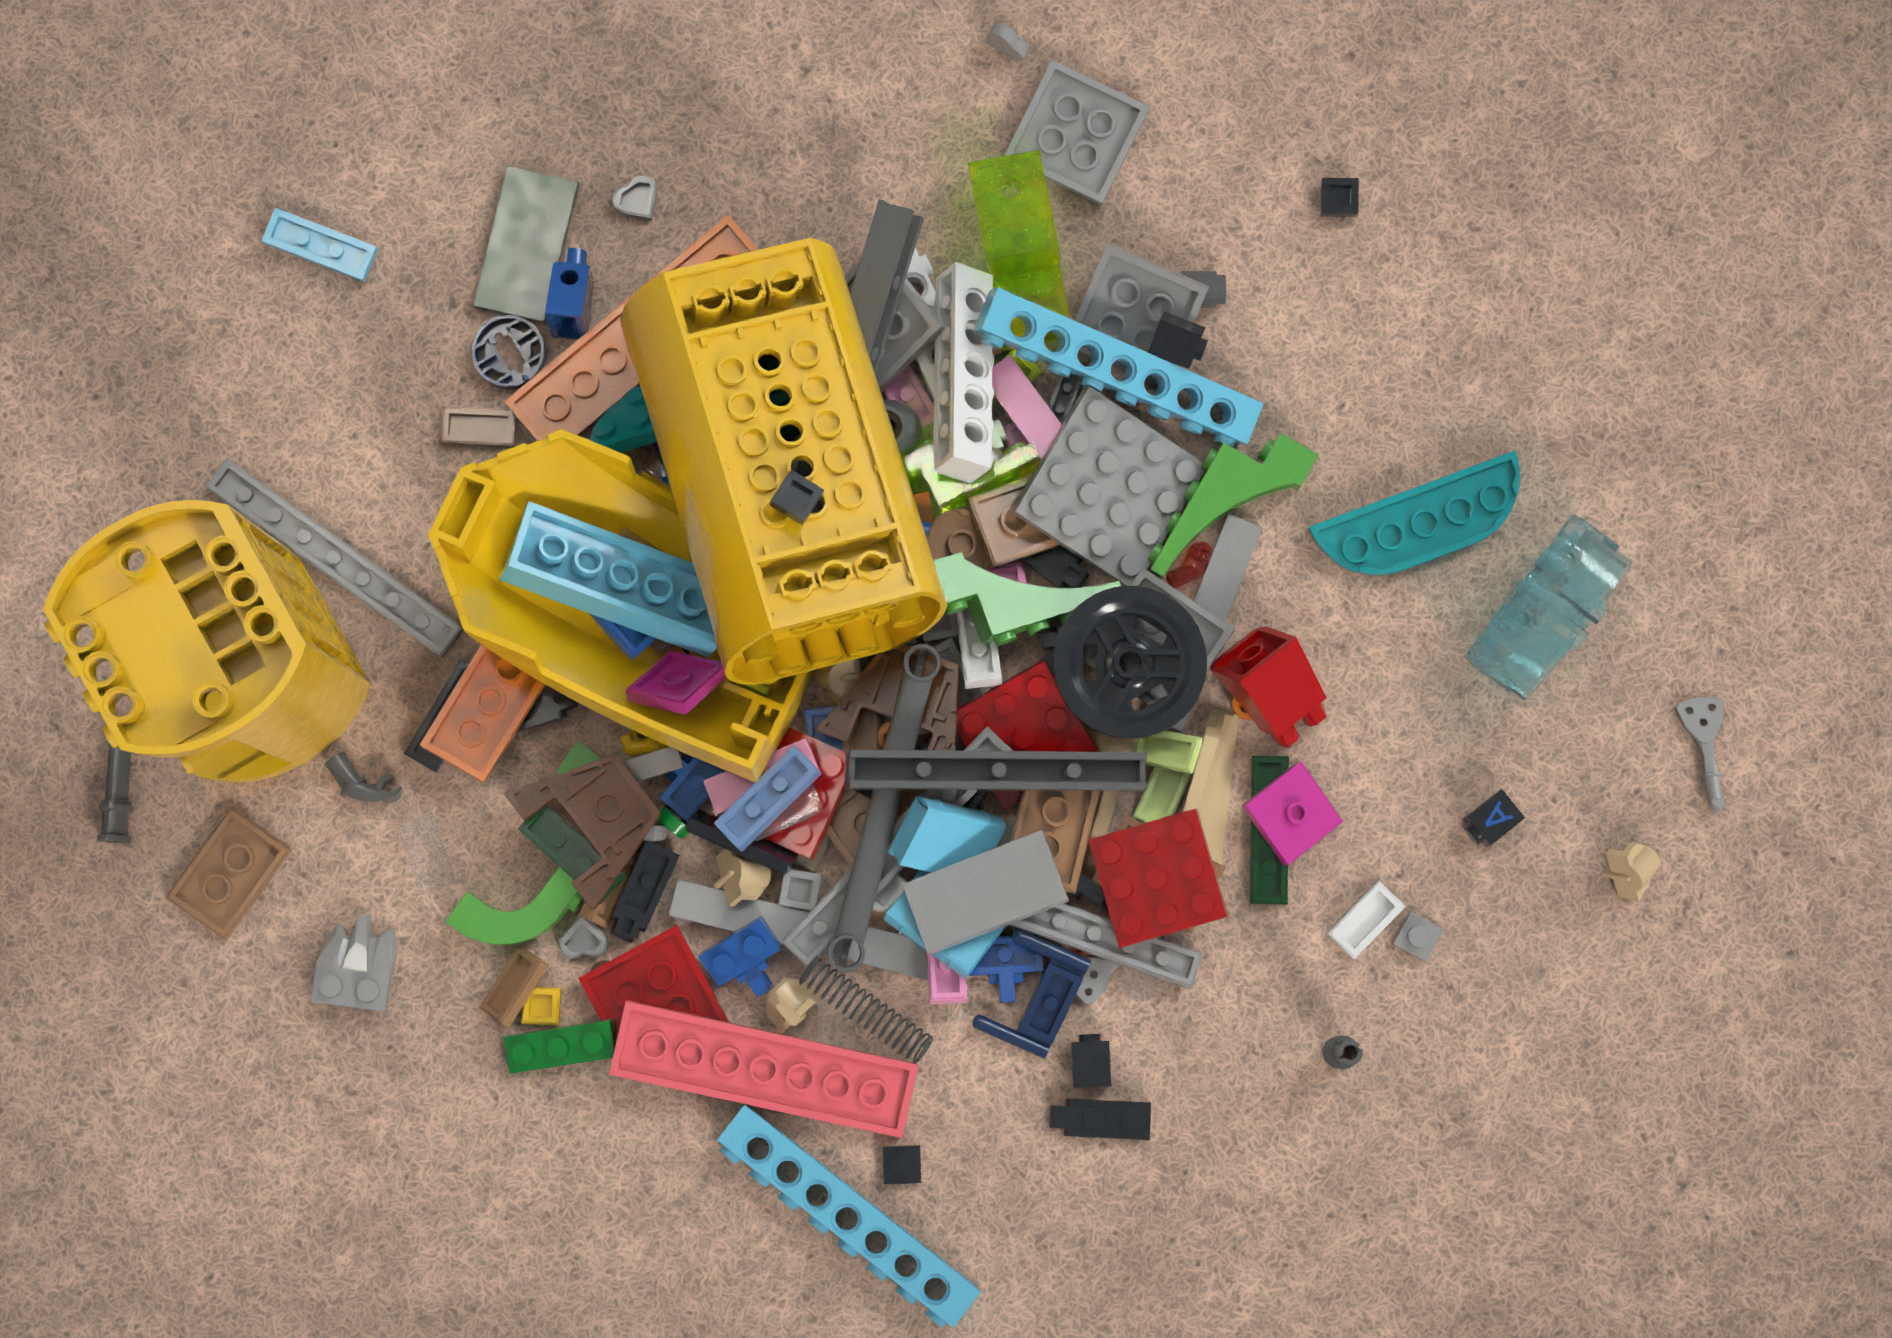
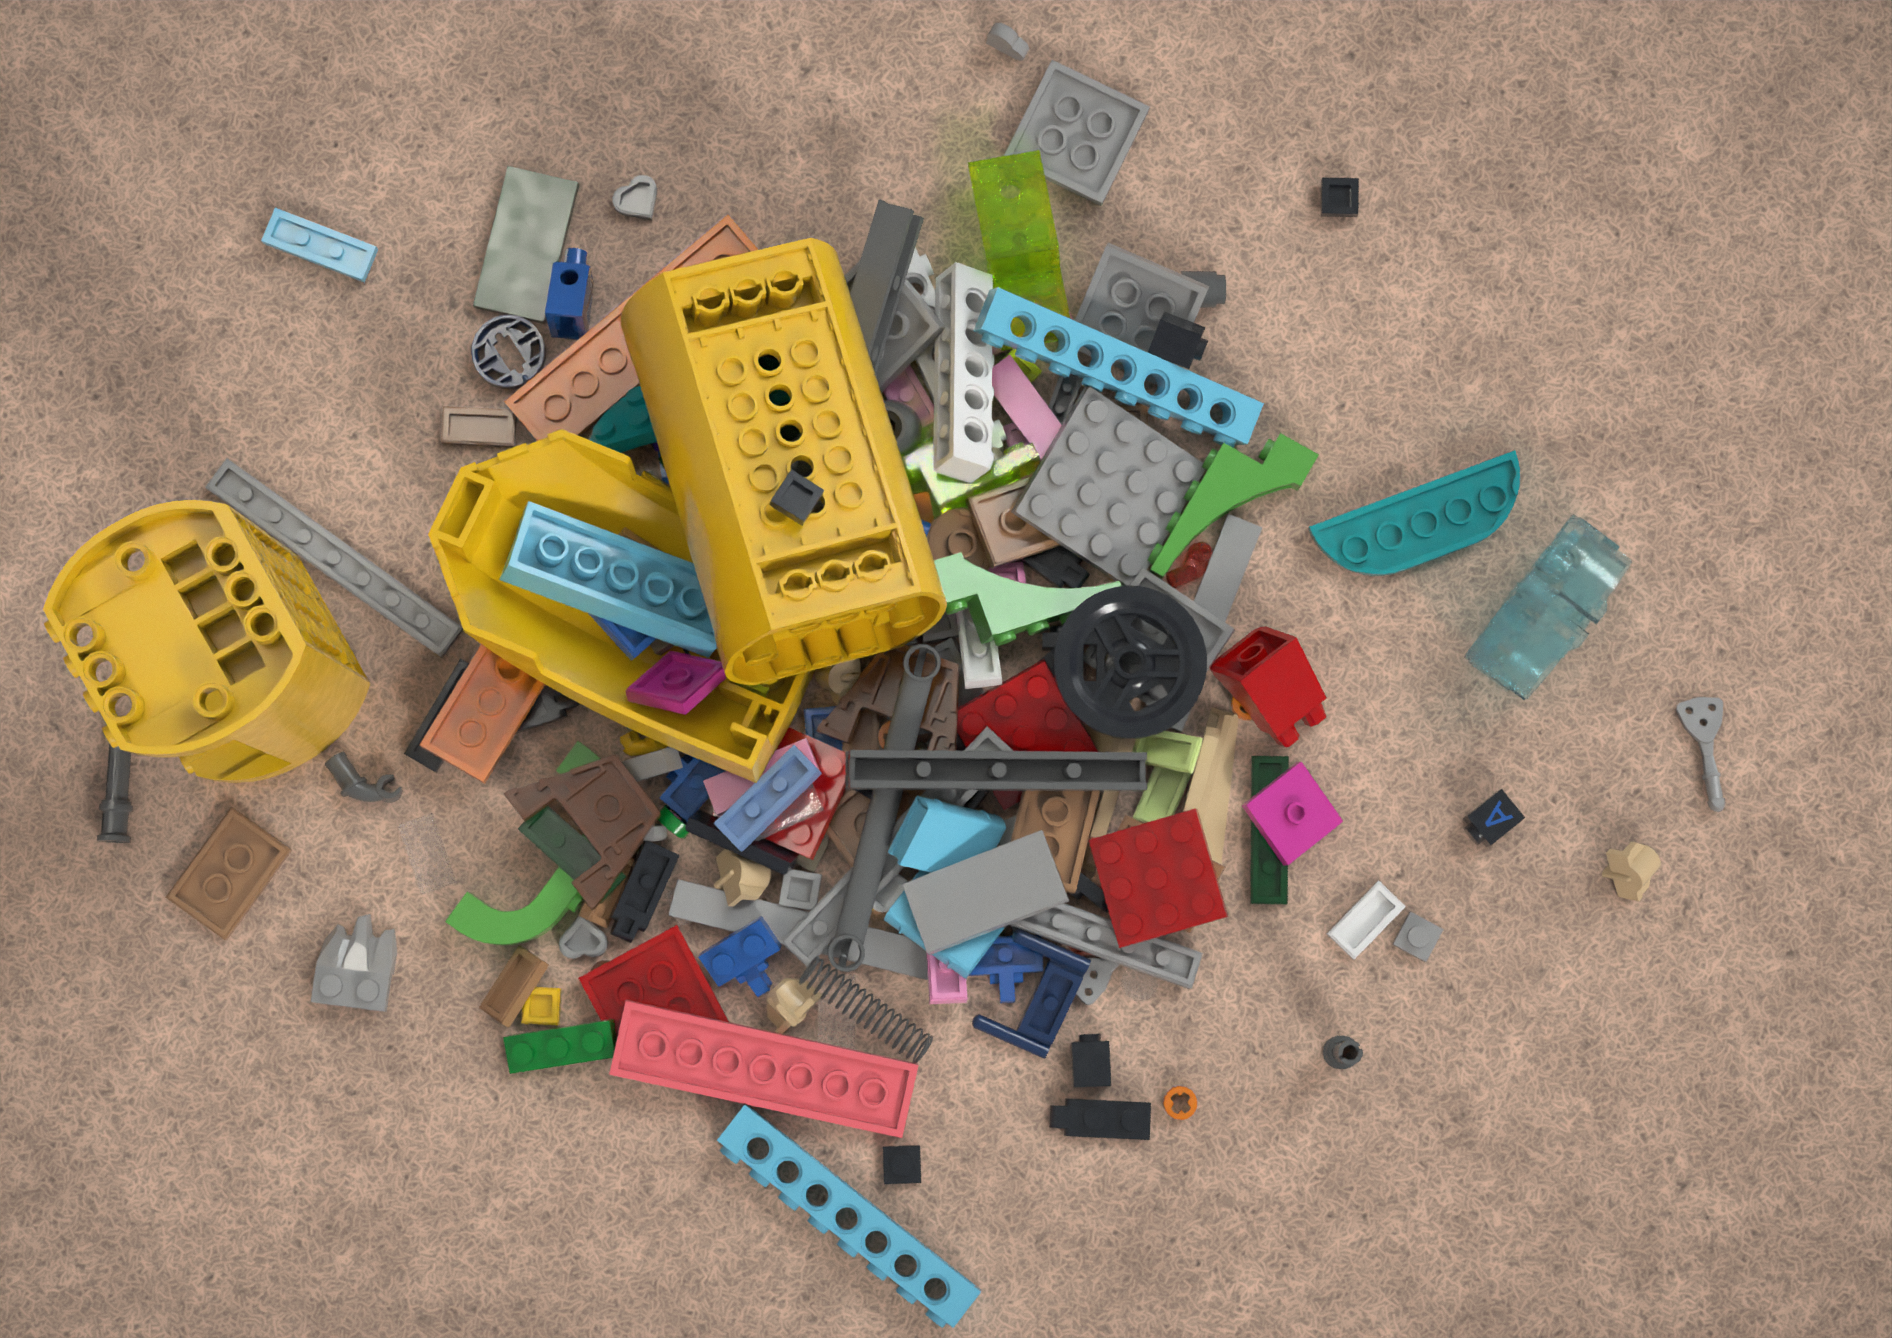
(1168, 1103): none -> orange bush

